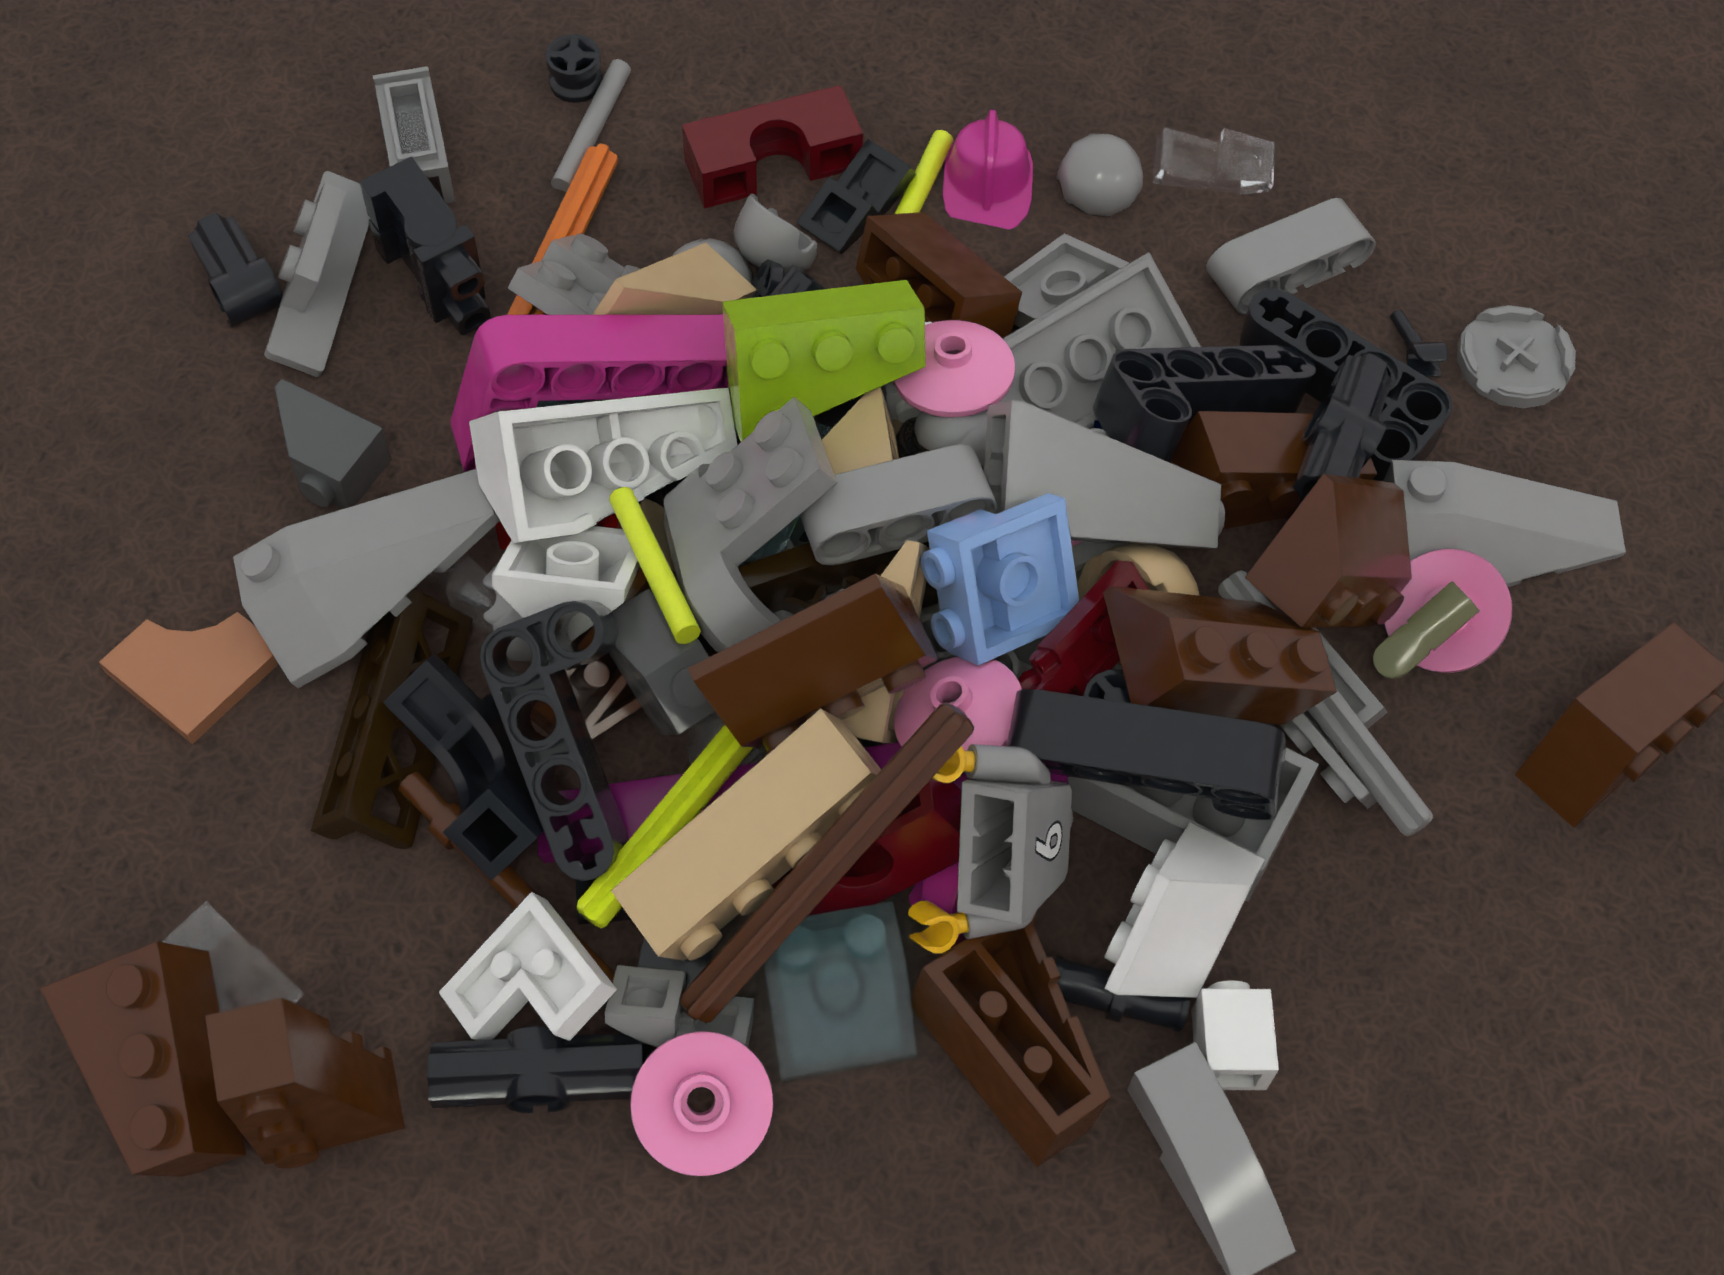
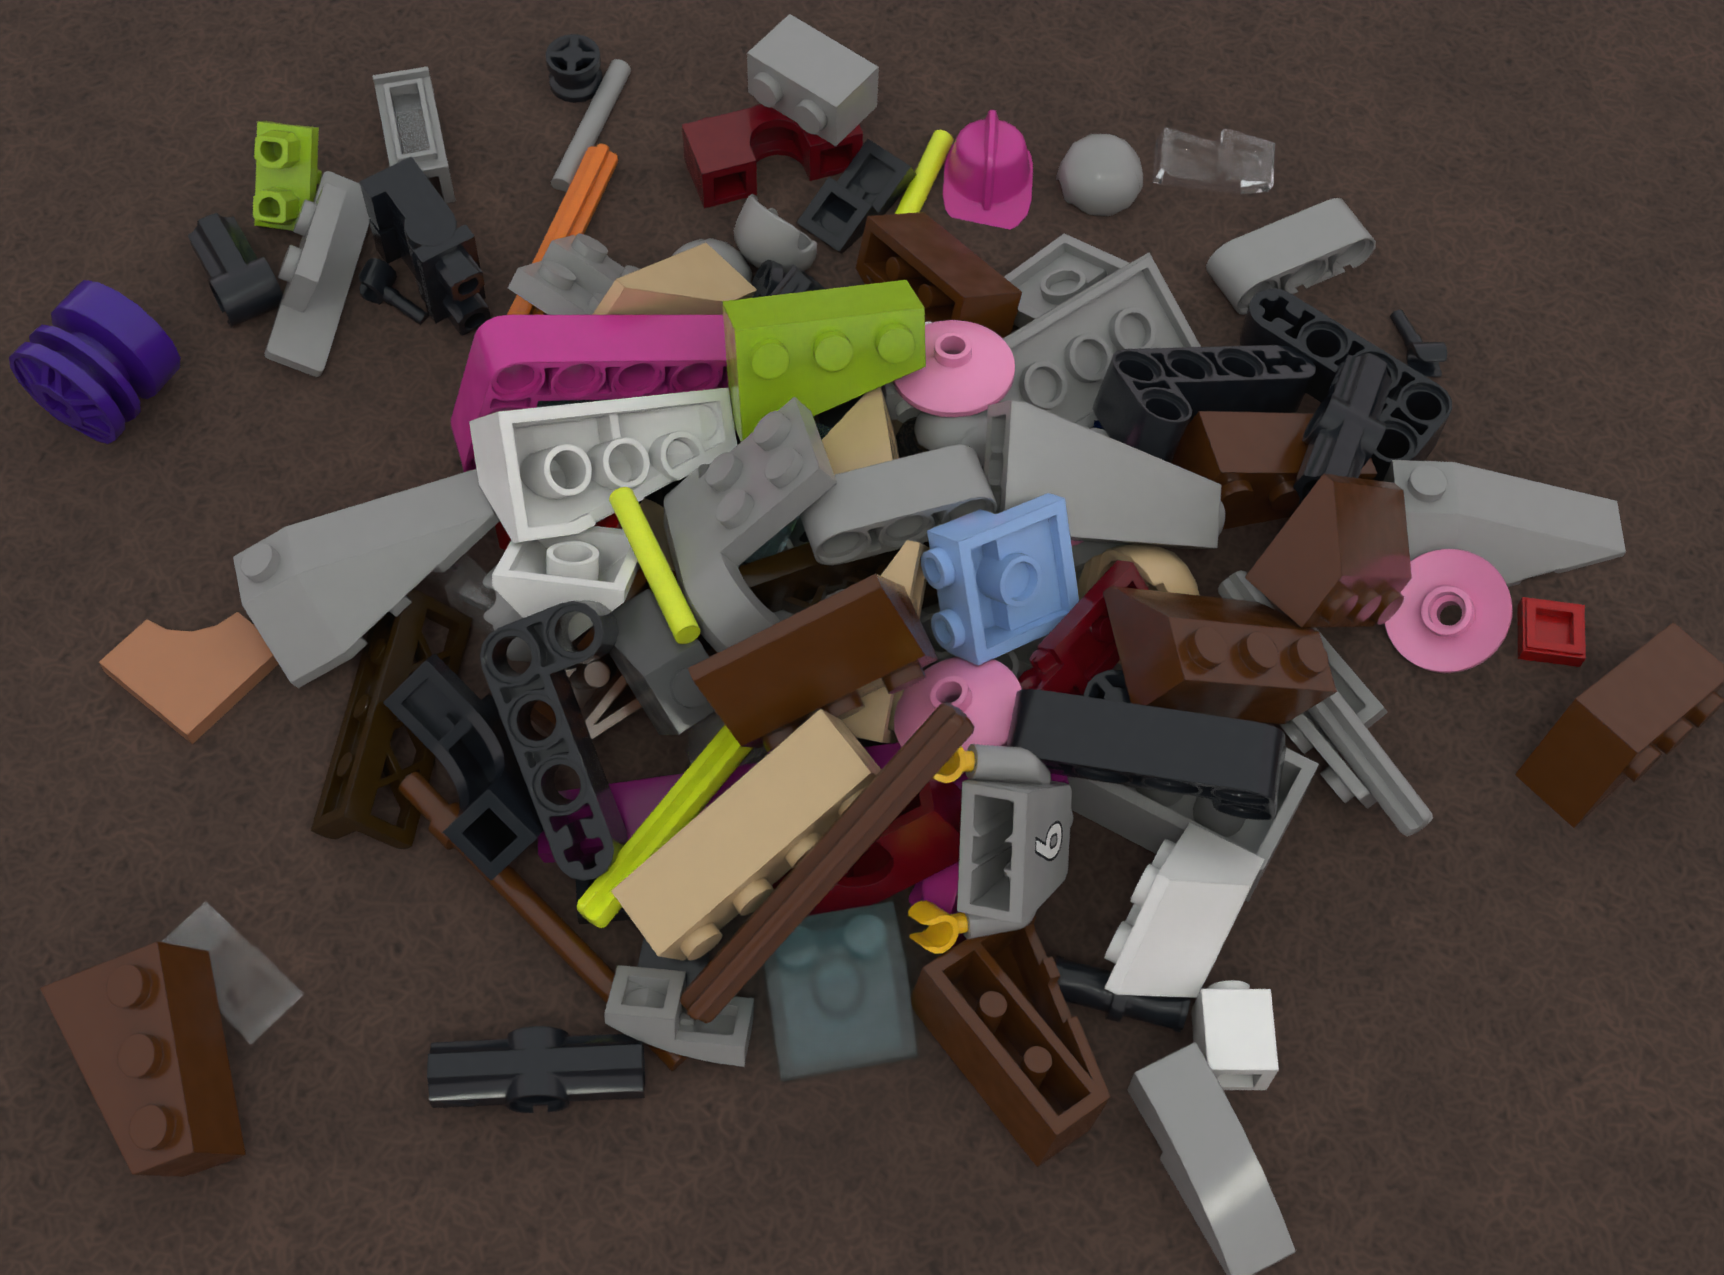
(95, 361): none -> dark purple wheel
(284, 172): none -> lime hips
(297, 1084): reddish brown wedge -> none
(329, 447): dark grey slope -> none
(376, 286): none -> black hand
(529, 960): white plate -> none
(710, 1139): bright pink dish -> none
(812, 79): none -> light grey brick
(1424, 632): olive bar -> none
(1516, 357): light grey tile -> none
(1551, 632): none -> red tile

